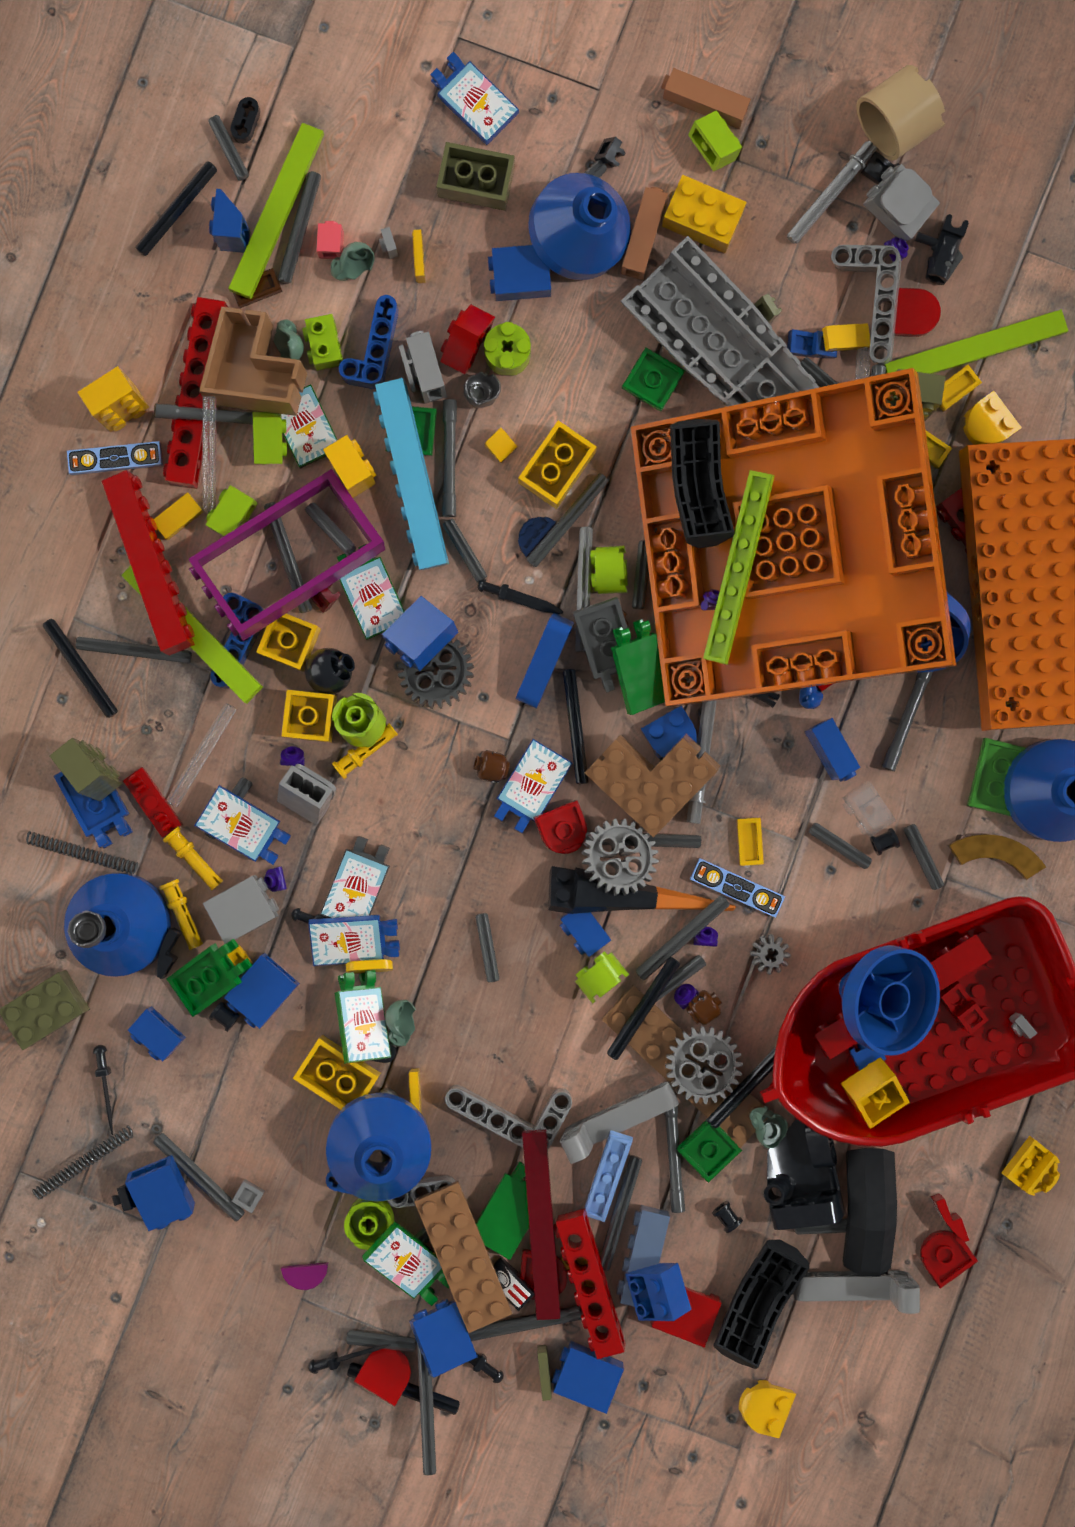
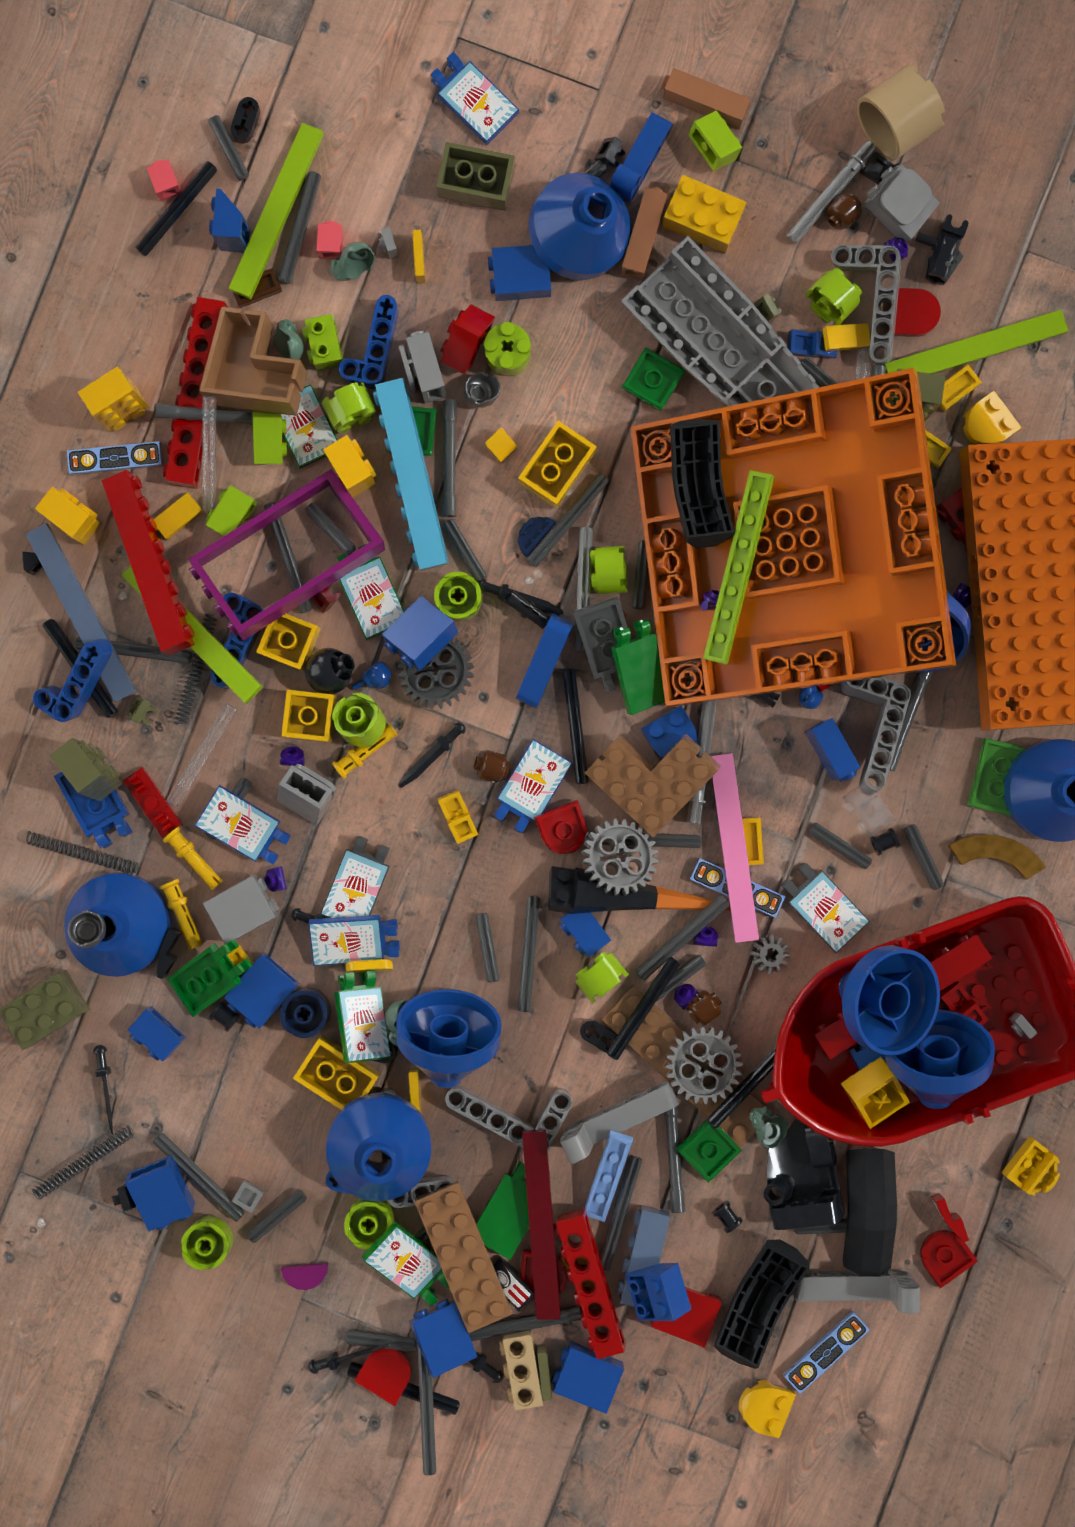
(31, 563): none -> black slope
(63, 511): none -> yellow piece
(77, 677): none -> blue beam
(78, 606): none -> sand blue tile
(139, 709): none -> olive tile
(164, 179): none -> coral brick
(192, 677): none -> dark grey piece
(217, 1233): none -> lime brick
(276, 1216): none -> dark grey axle
(299, 1024): none -> dark blue brick
(349, 407): none -> lime brick
(377, 676): none -> blue piece
(426, 760): none -> black sword
(448, 1034): none -> blue cone
(457, 816): none -> yellow slope
(467, 586): none -> lime brick
(527, 609): none -> black pin
(528, 955): none -> dark grey axle
(528, 1380): none -> tan brick
(599, 1028): none -> black beam
(631, 174): none -> blue beam
(734, 850): none -> bright pink tile
(825, 908): none -> tile
(826, 1352): none -> tile
(833, 296): none -> lime brick
(844, 211): none -> reddish brown head
(883, 726): none -> light grey beam
(947, 1062): none -> blue cone
(962, 595): none -> dark purple plate

